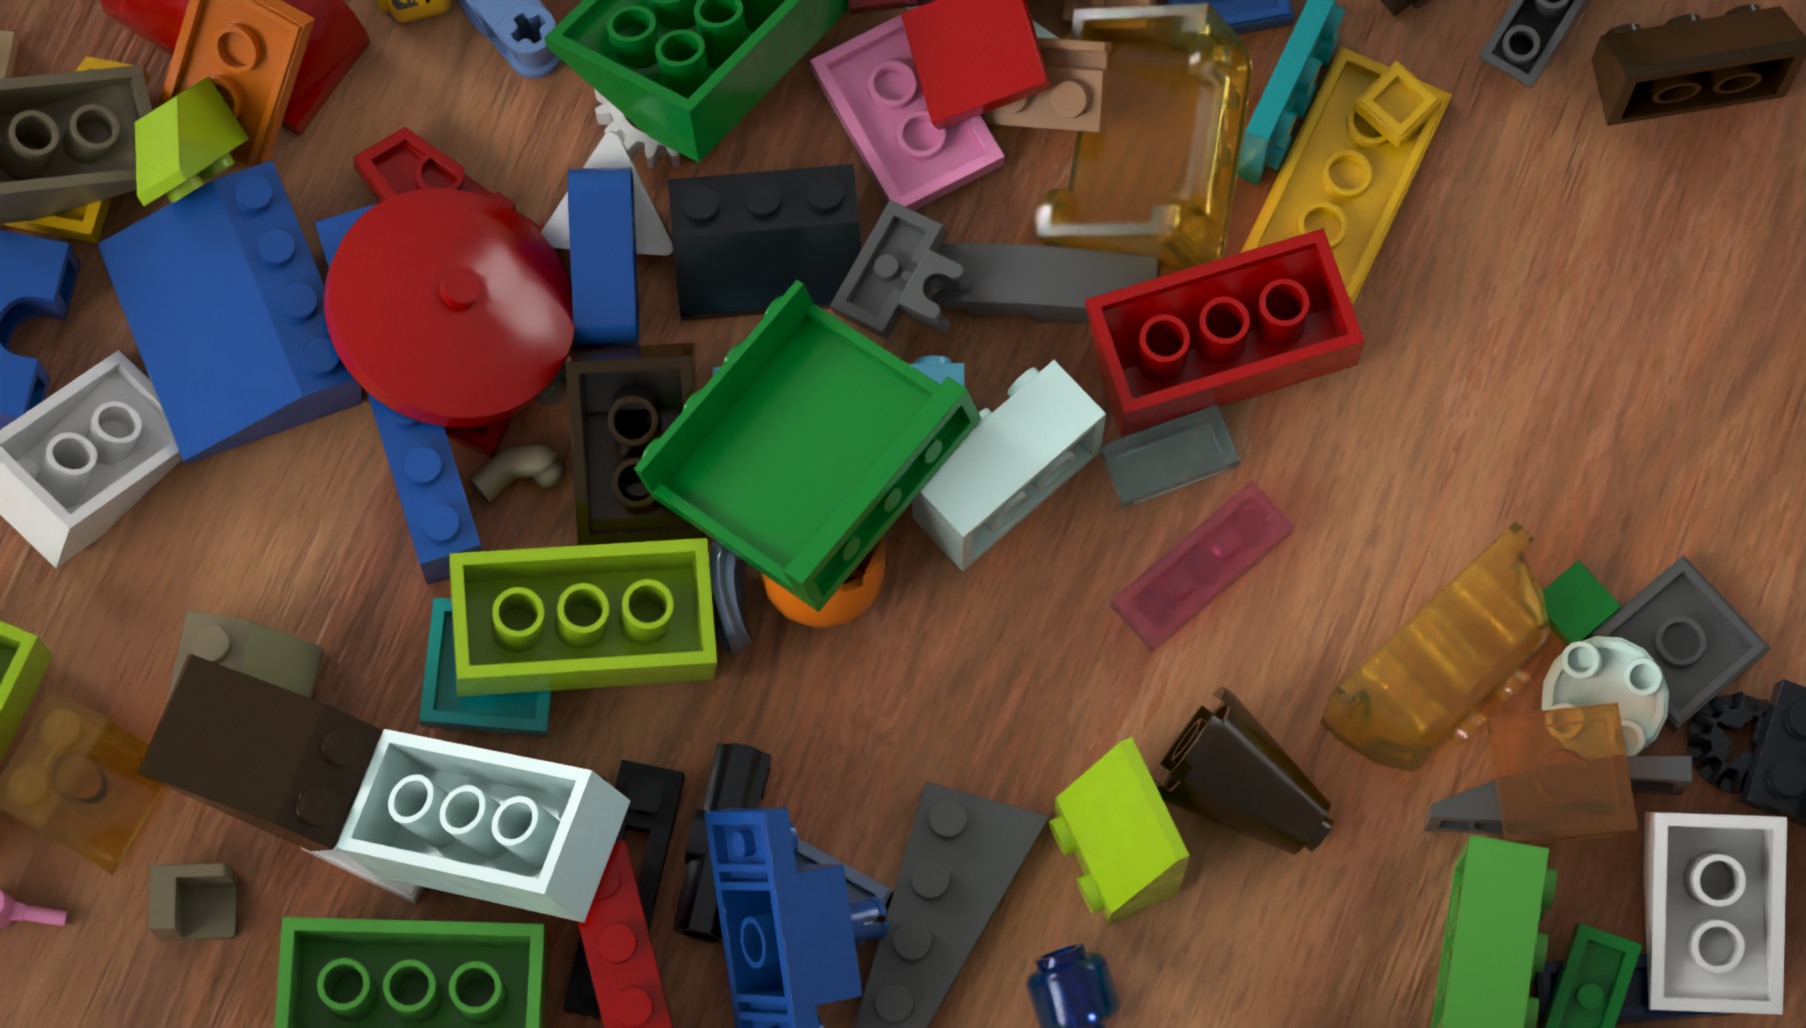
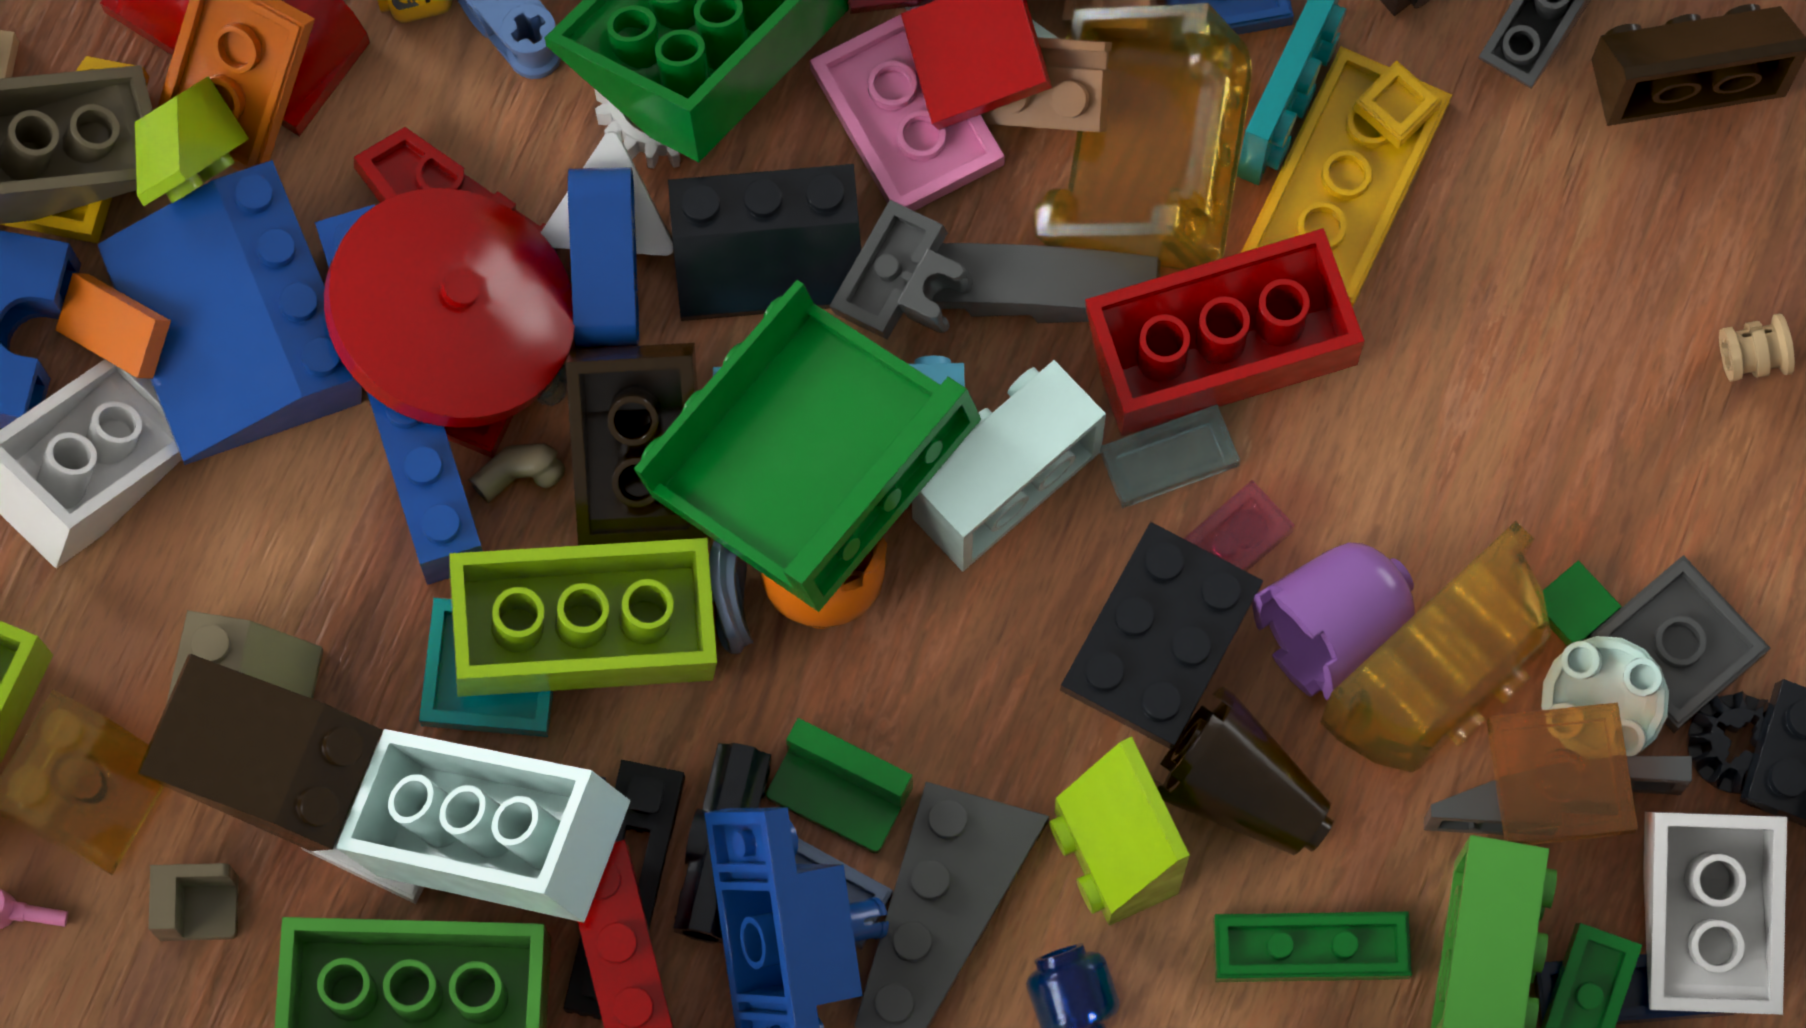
(113, 325): none -> orange tile
(839, 786): none -> green panel
(1161, 635): none -> black plate
(1312, 946): none -> green tile
(1334, 614): none -> medium lavender cylinder
(1757, 349): none -> tan bush

